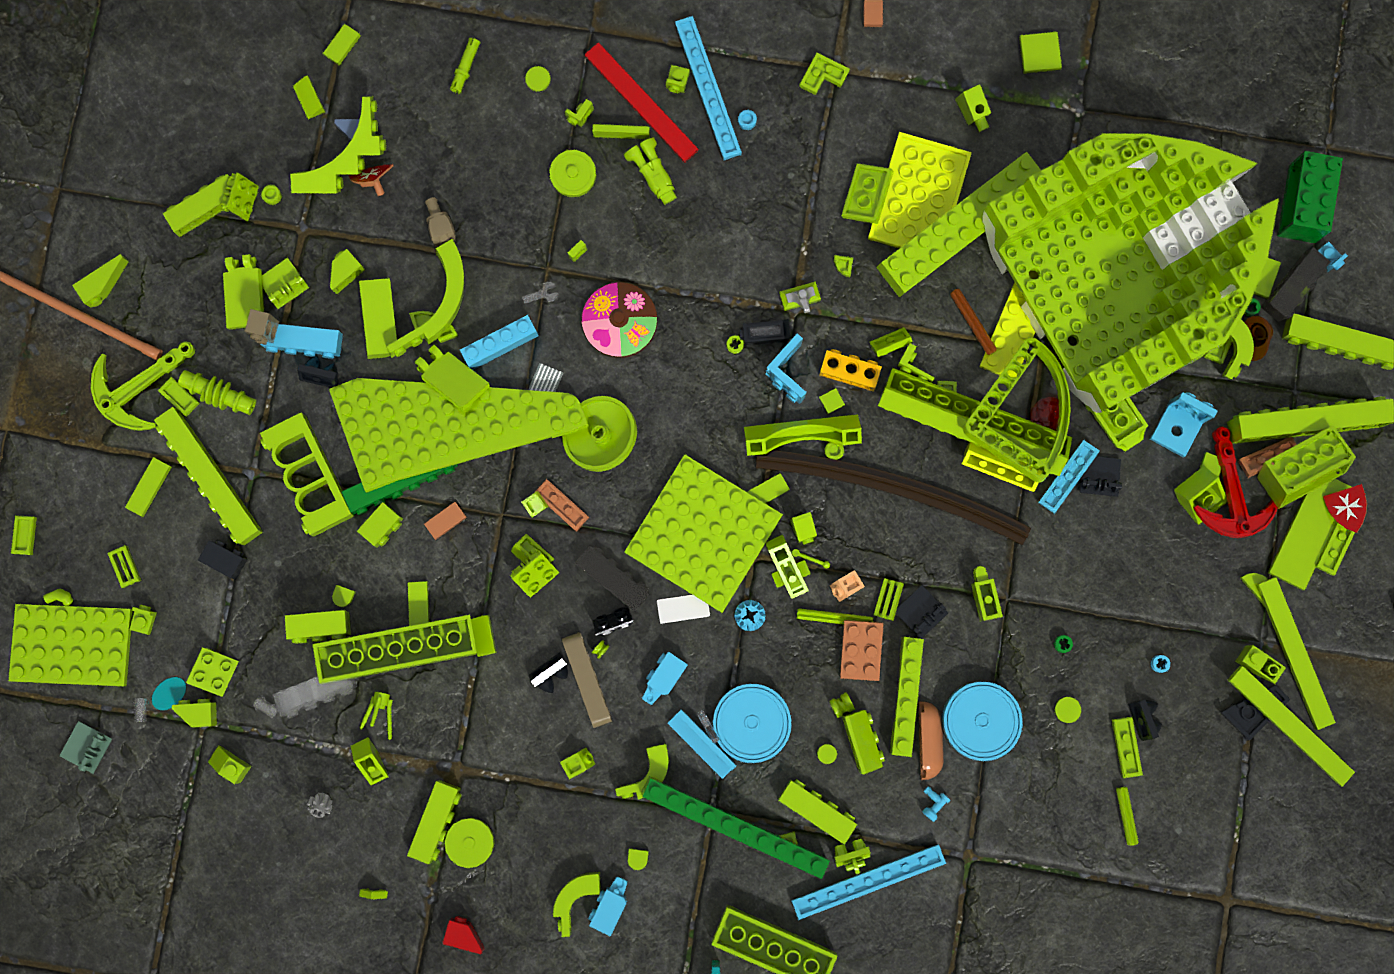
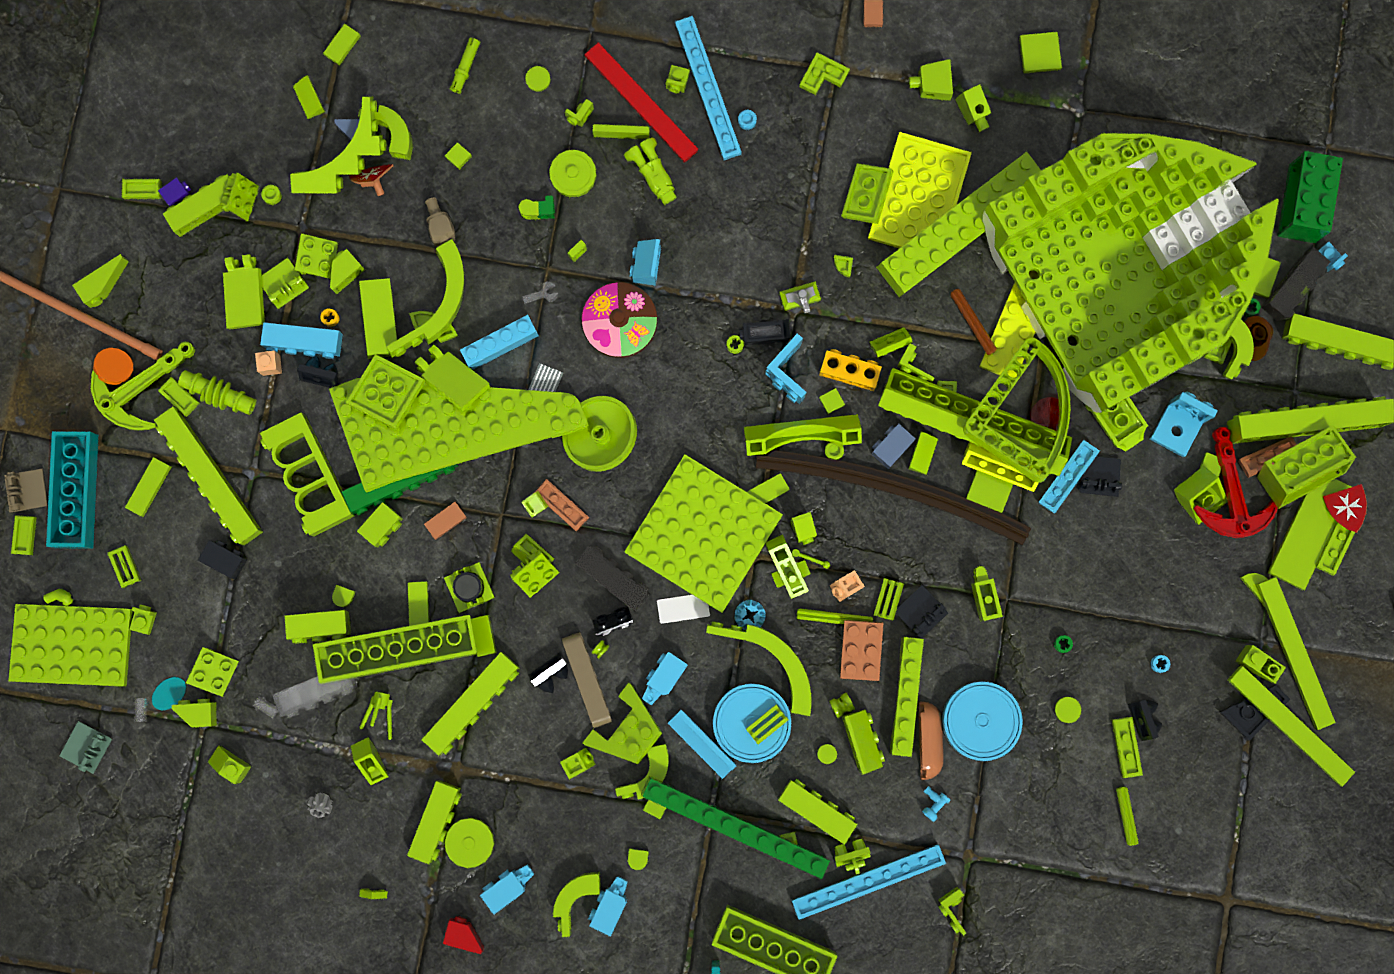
(25, 490): none -> dark tan hinge
(72, 490): none -> teal brick
(113, 366): none -> orange tile
(141, 188): none -> lime tile
(175, 191): none -> dark purple brick
(261, 327): dark tan brick -> none
(268, 363): none -> light nougat brick
(315, 256): none -> lime hinge
(333, 322): none -> yellow bush
(385, 392): none -> lime plate
(401, 139): none -> lime arch
(458, 156): none -> lime tile
(469, 587): none -> piece
(471, 703): none -> lime brick
(506, 889): none -> medium azure hinge
(538, 209): none -> leg
(634, 734): none -> lime wing
(646, 262): none -> medium azure slope
(654, 809): none -> lime tile
(708, 726): clear bar -> none
(754, 735): none -> lime tile
(795, 671): none -> lime arch
(892, 446): none -> sand blue brick
(923, 453): none -> lime slope
(934, 81): none -> lime torso
(952, 898): none -> lime bracket
(989, 491): none -> lime tile

